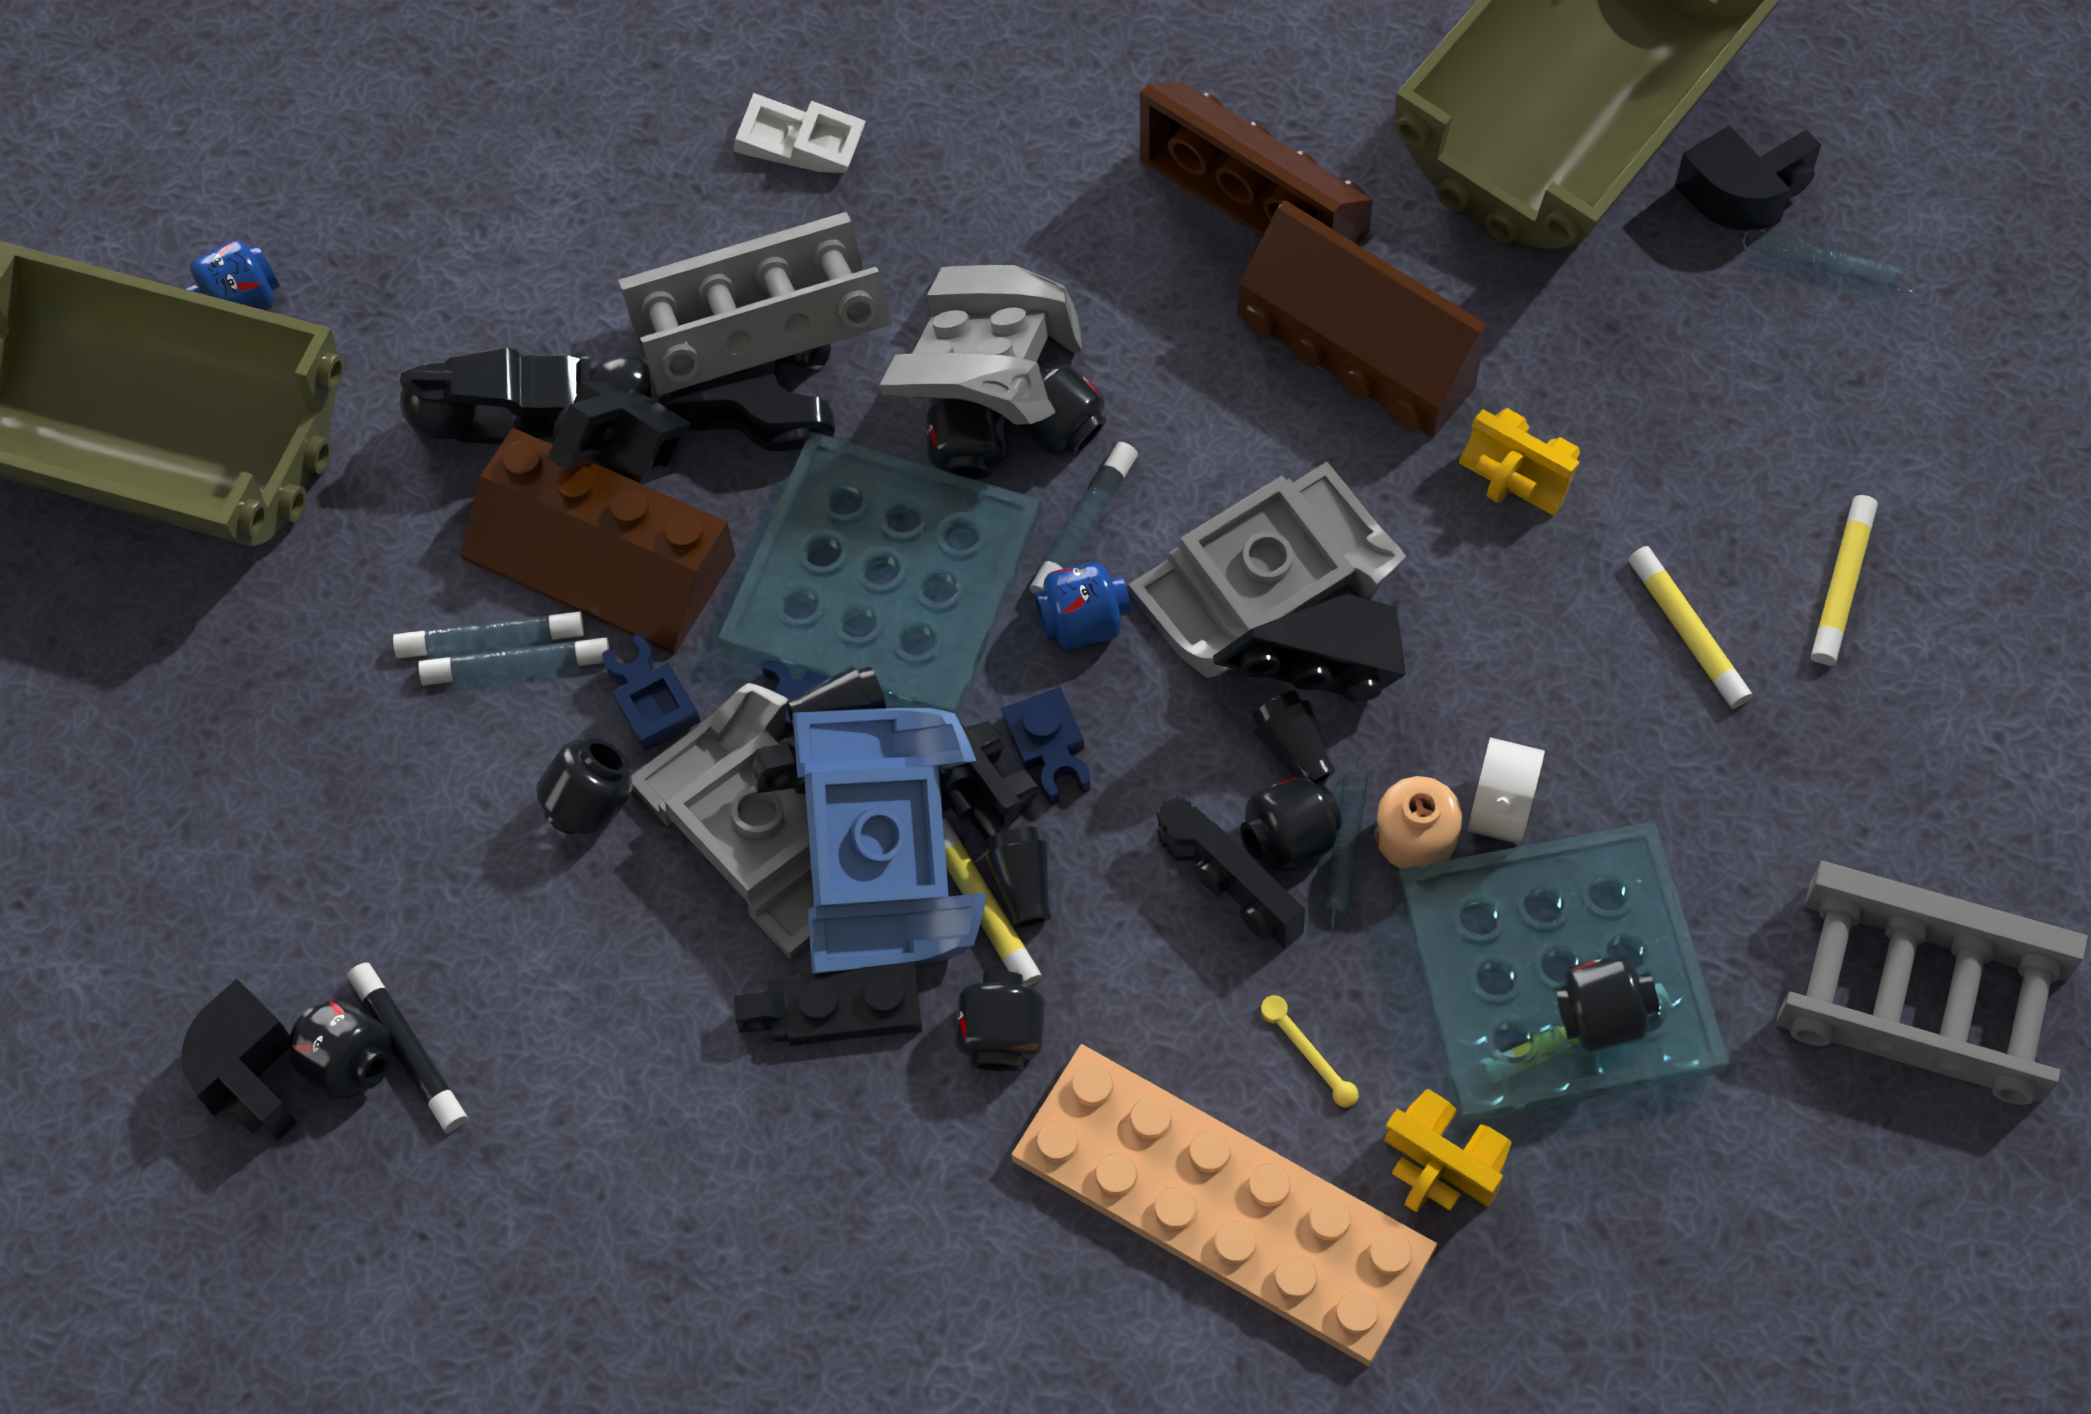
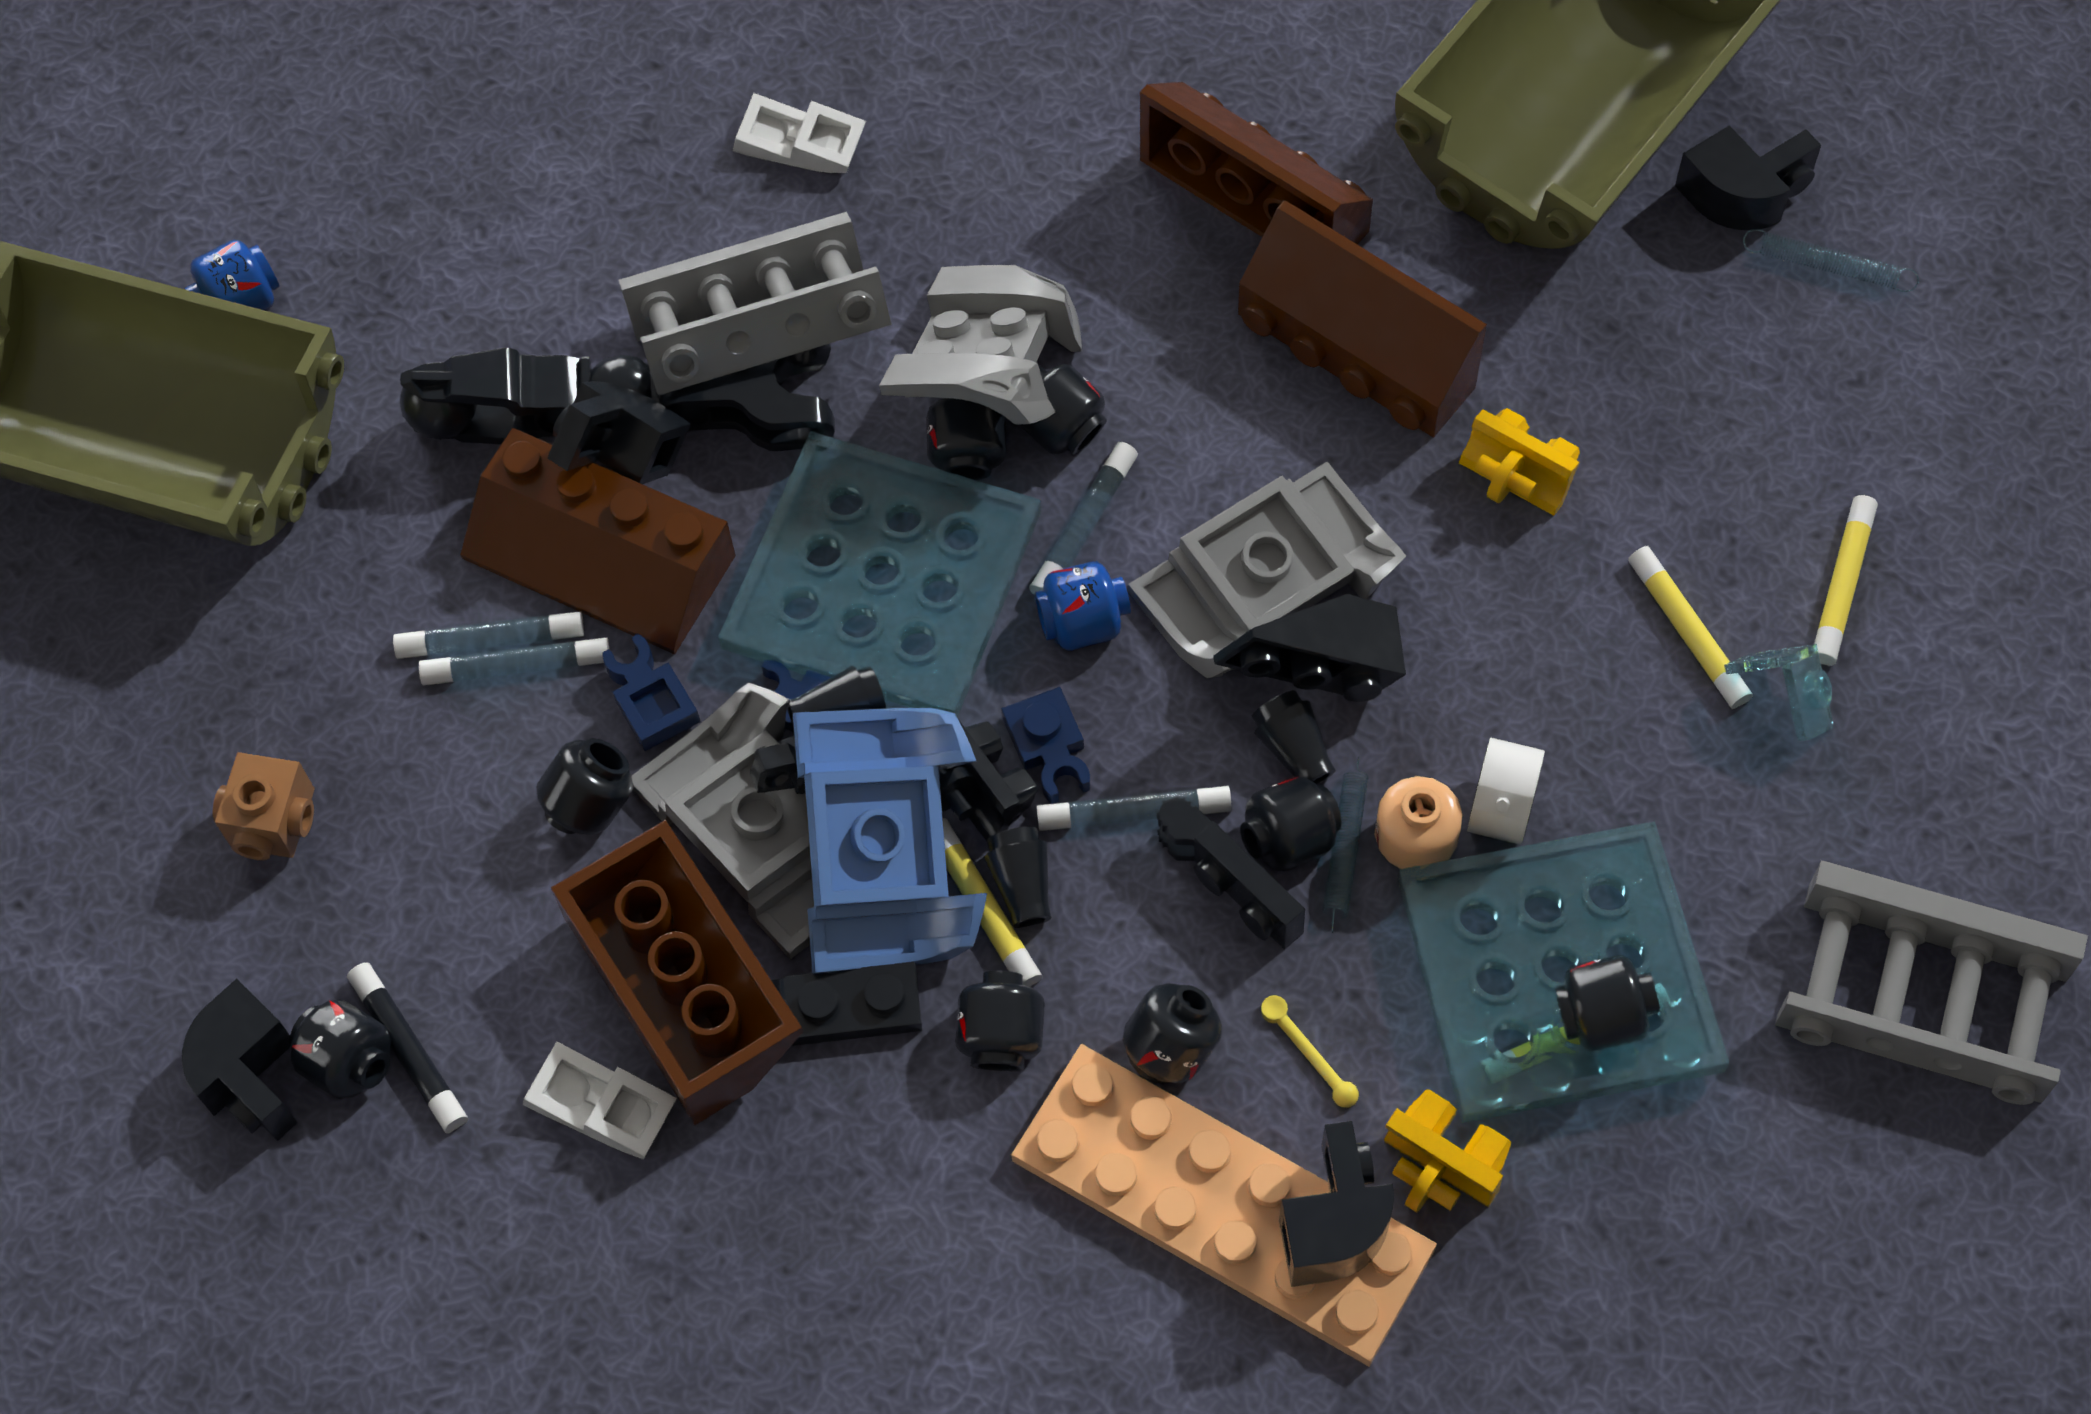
(264, 806): none -> medium nougat brick
(599, 1101): none -> white slope
(679, 970): none -> reddish brown slope
(1127, 808): none -> clear light blue bar
(1171, 1033): none -> black head
(1338, 1230): none -> black brick
(1805, 681): none -> clear light blue bracket

